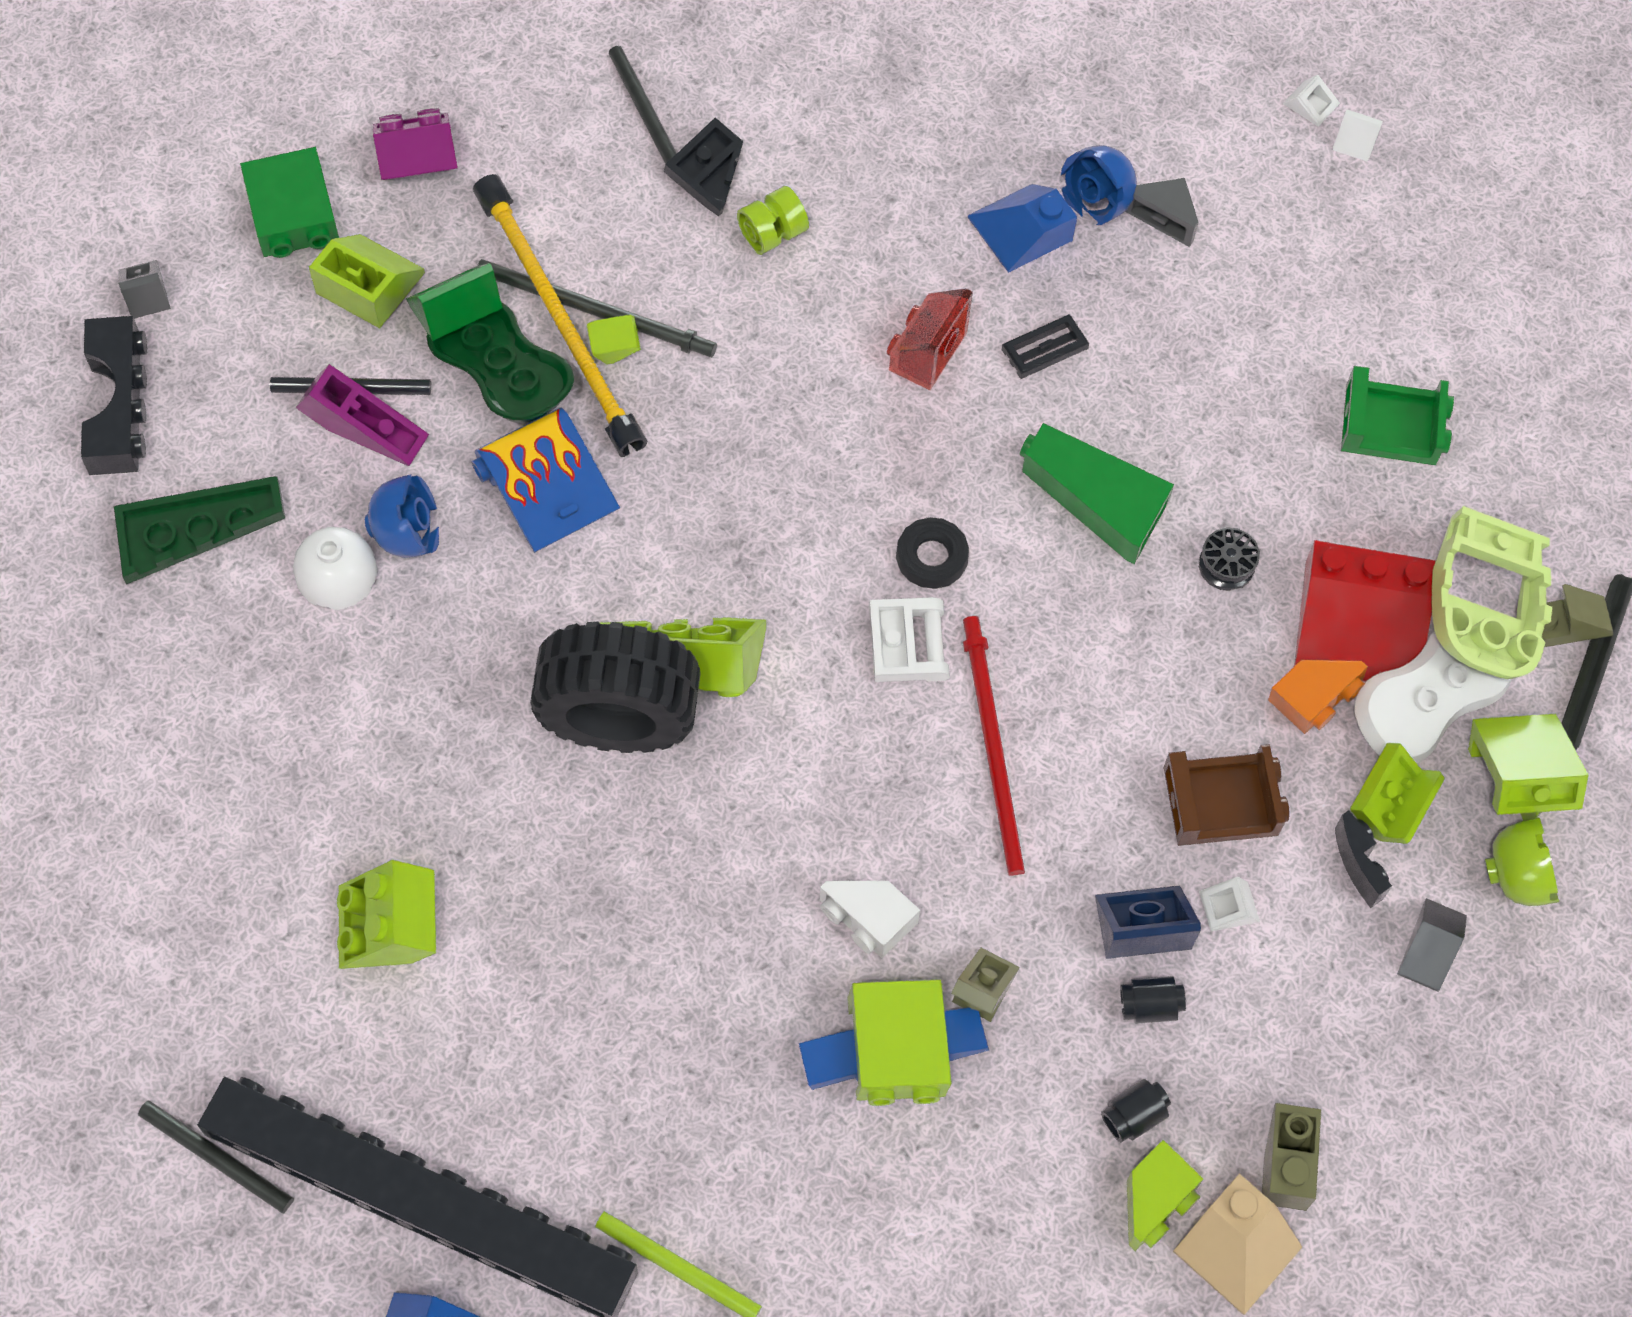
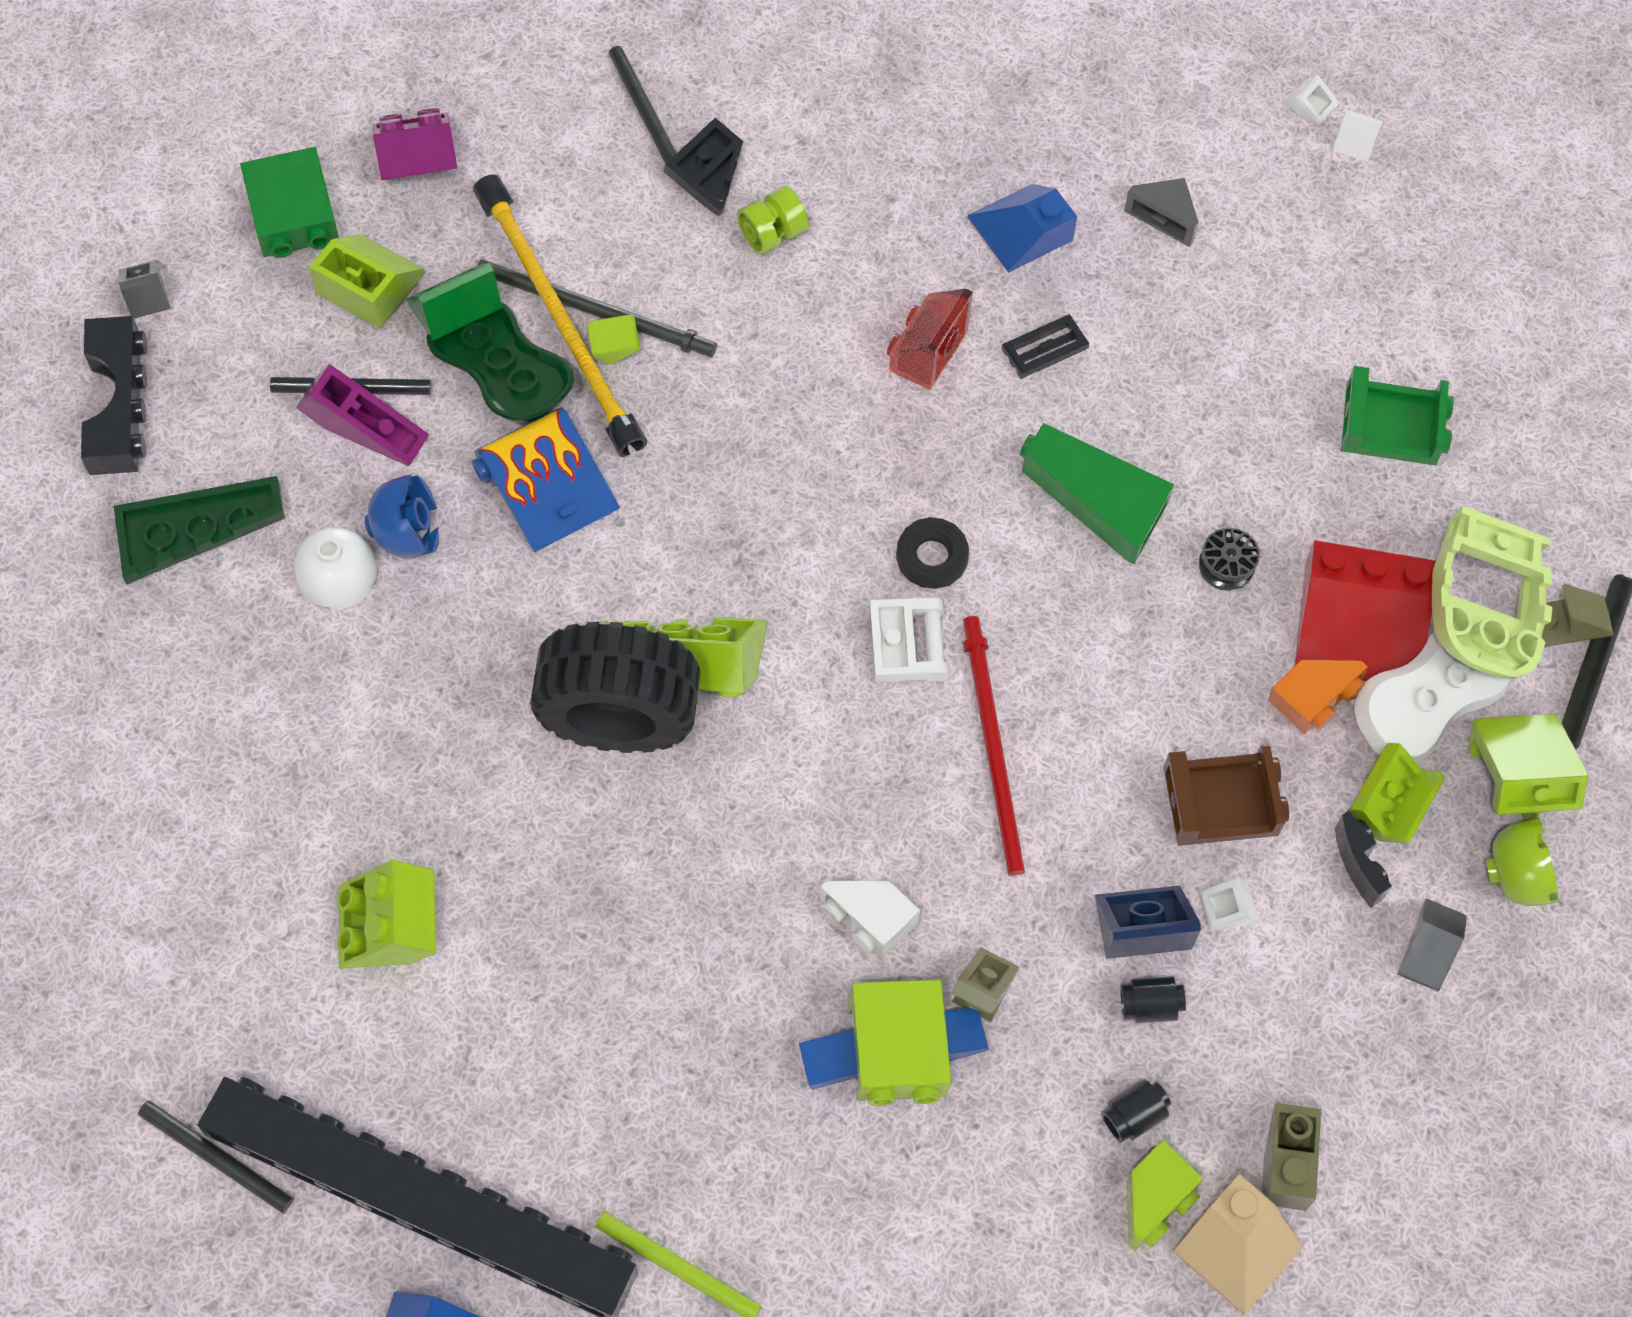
(1097, 175): blue cylinder -> none

